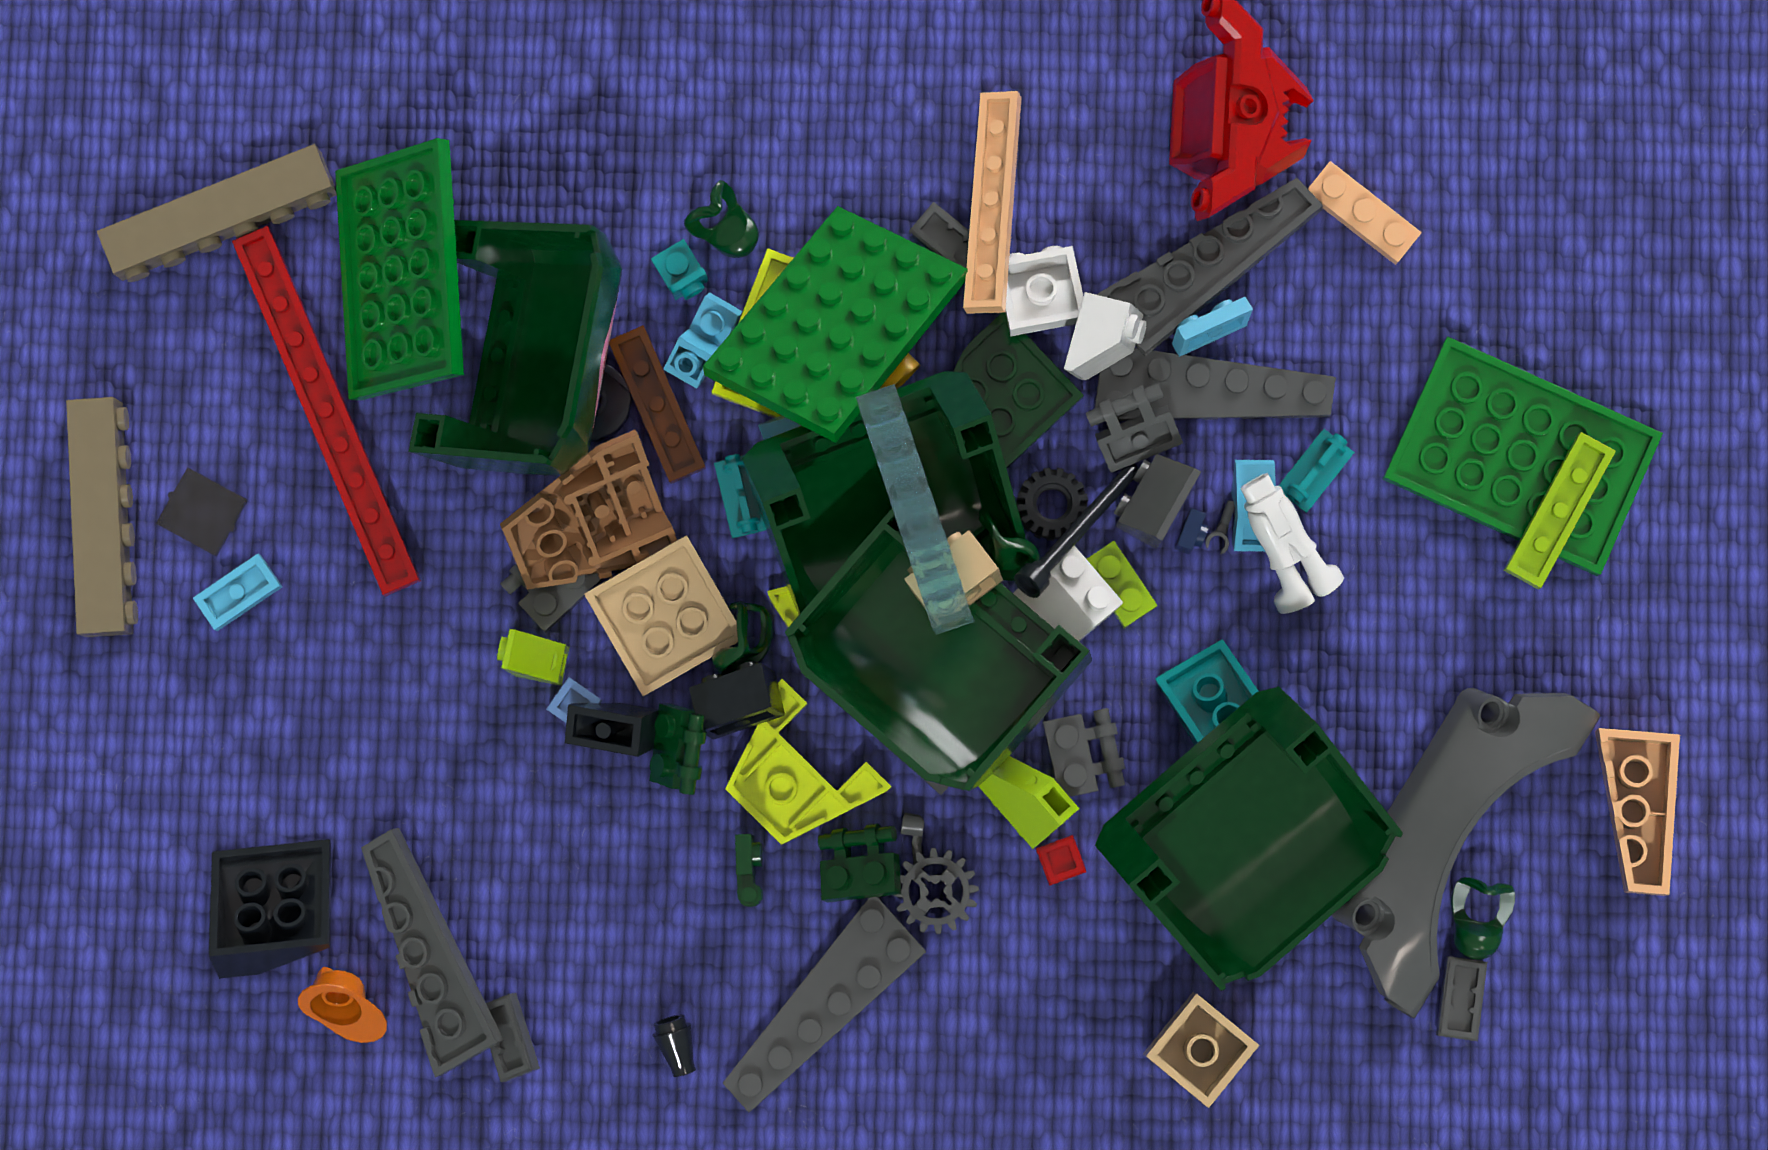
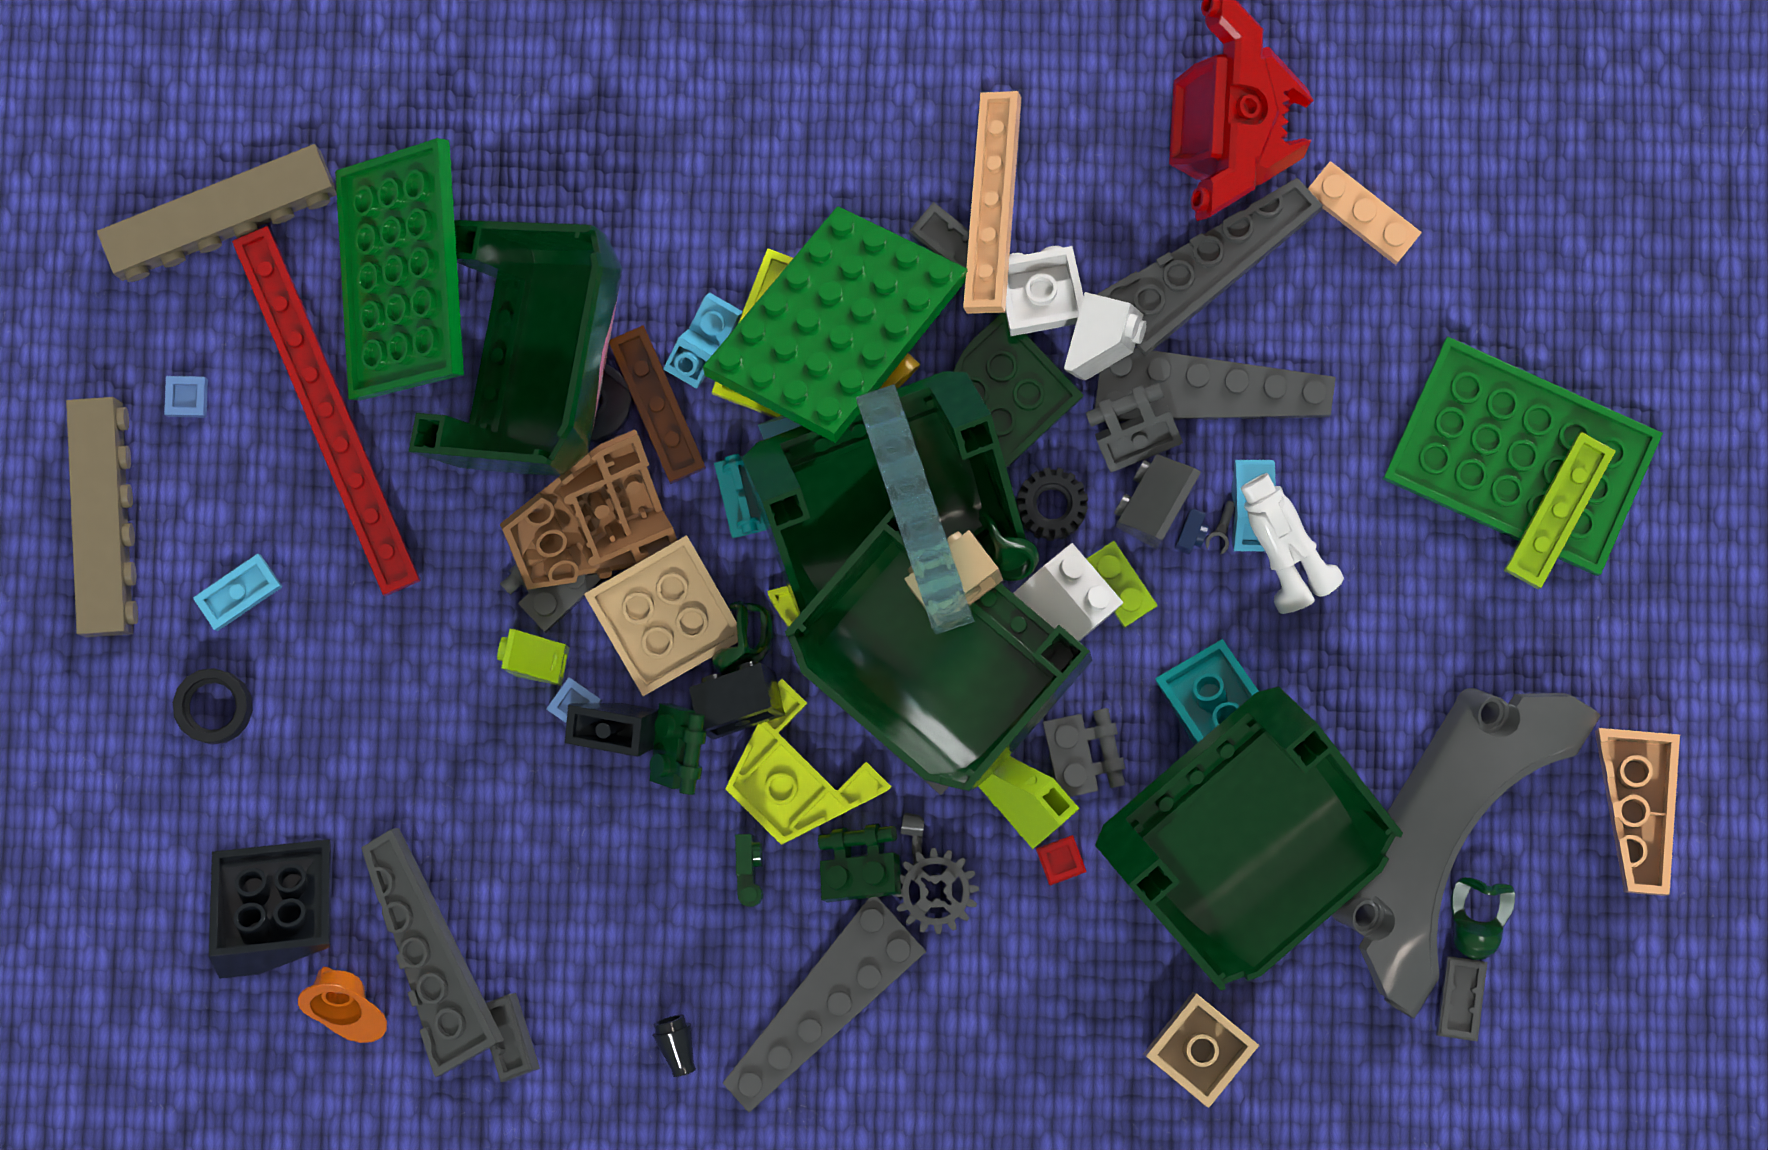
(183, 697): none -> black tyre
(186, 396): none -> medium blue plate
(202, 511): clear smoke piece -> none
(680, 271): teal bracket -> none
(734, 234): dark green piece -> none
(1035, 576): black piece -> none
(1202, 330): medium azure plate -> none
(1316, 469): teal hinge -> none

